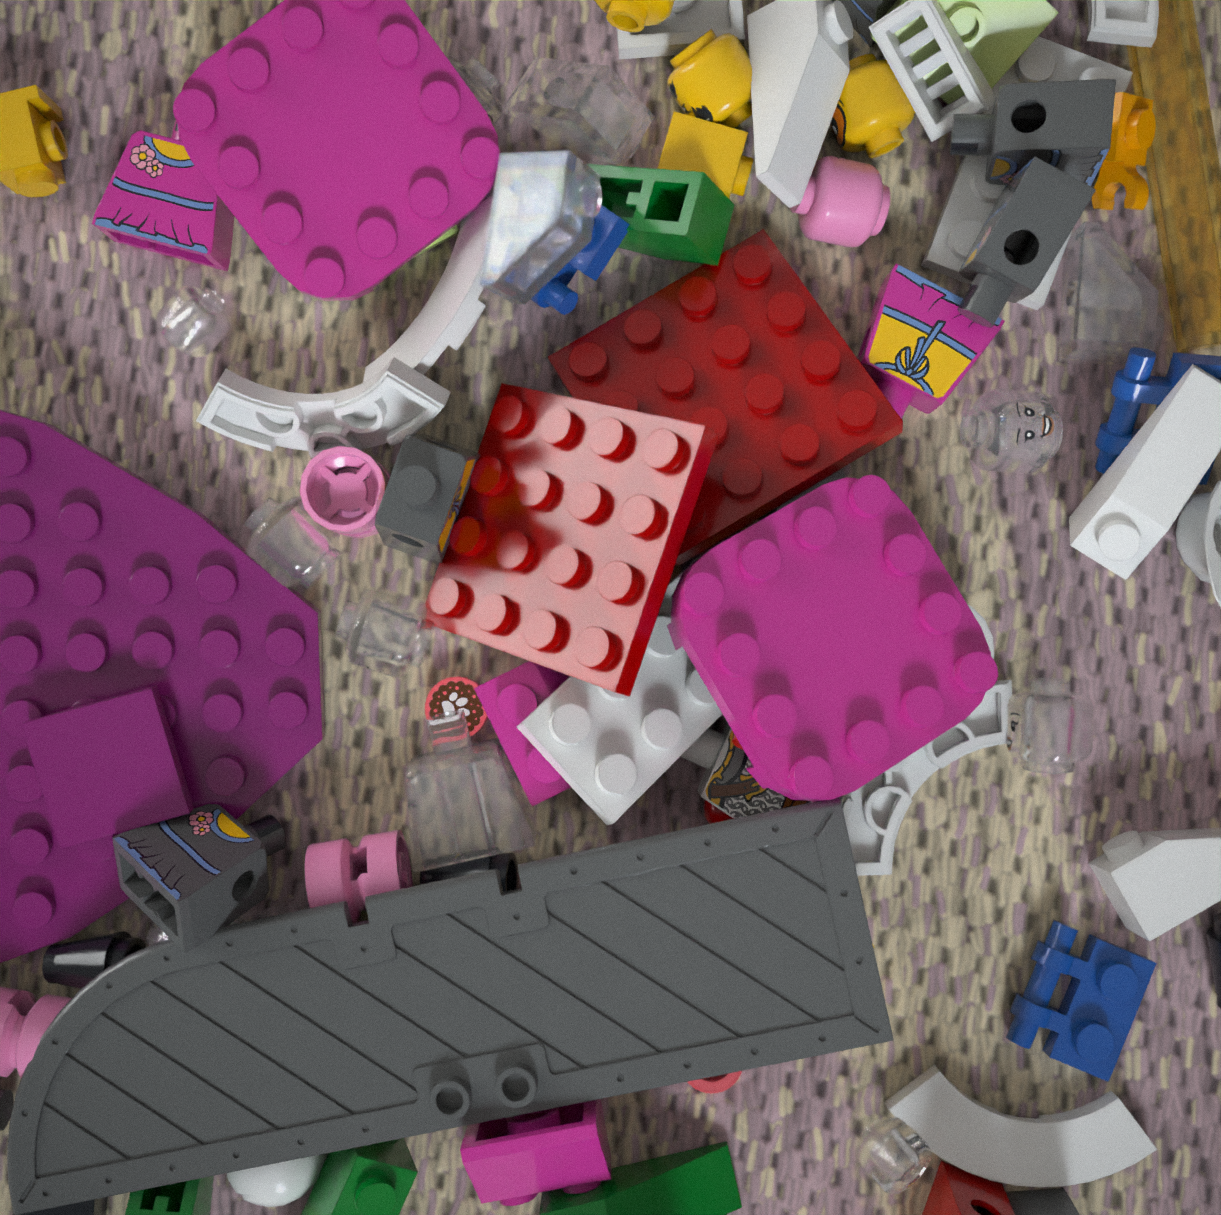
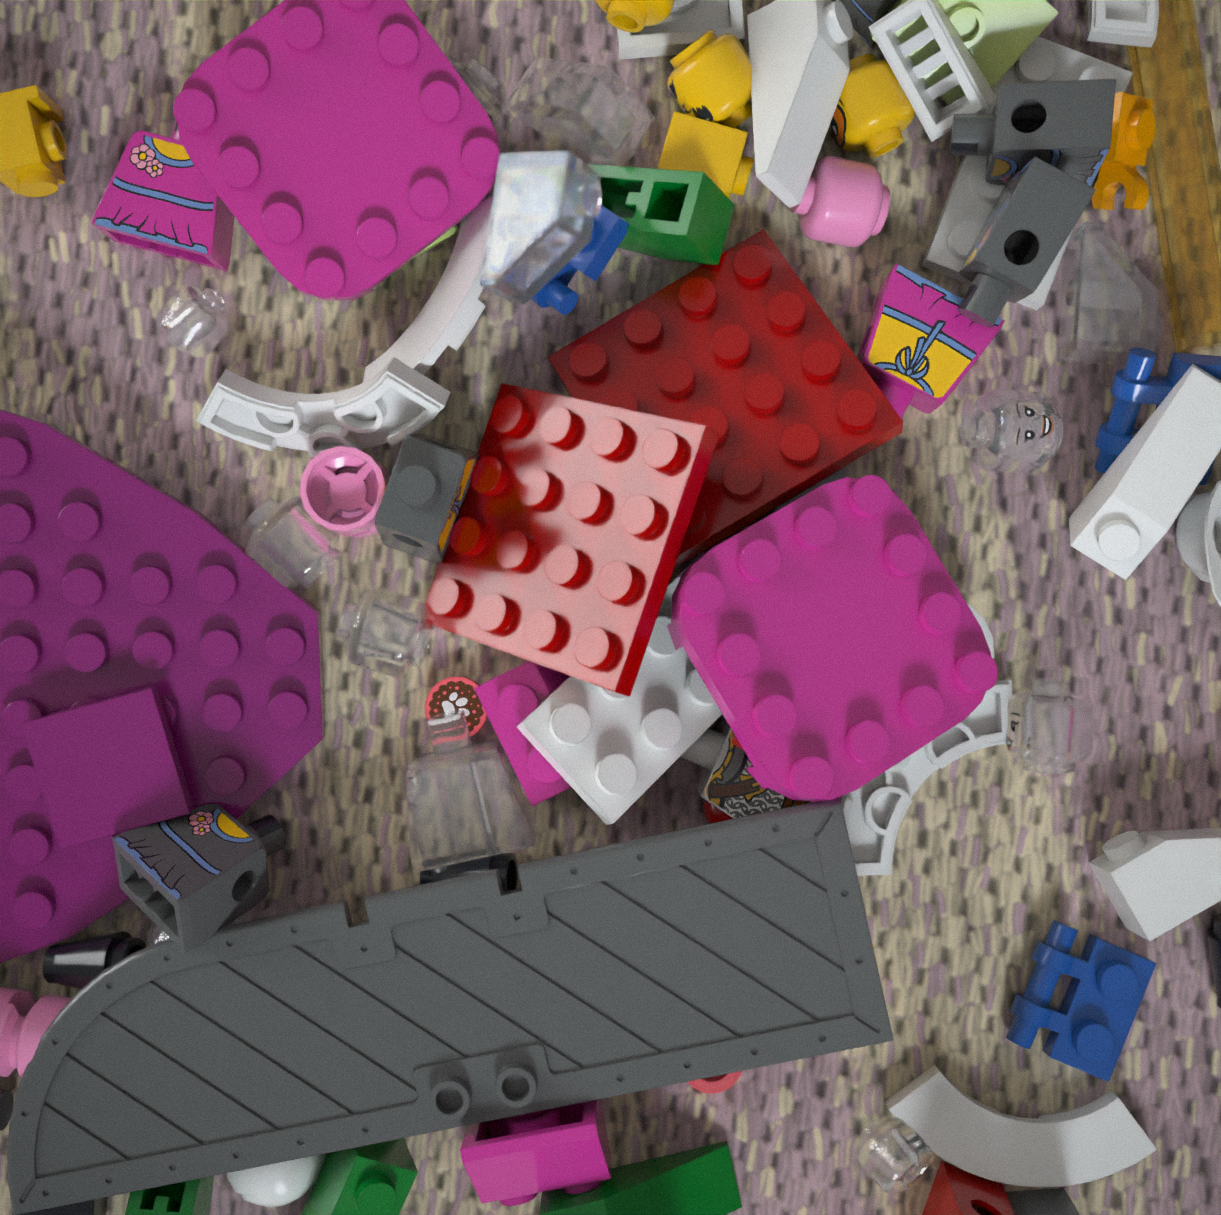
(334, 877): bright pink wheel -> none

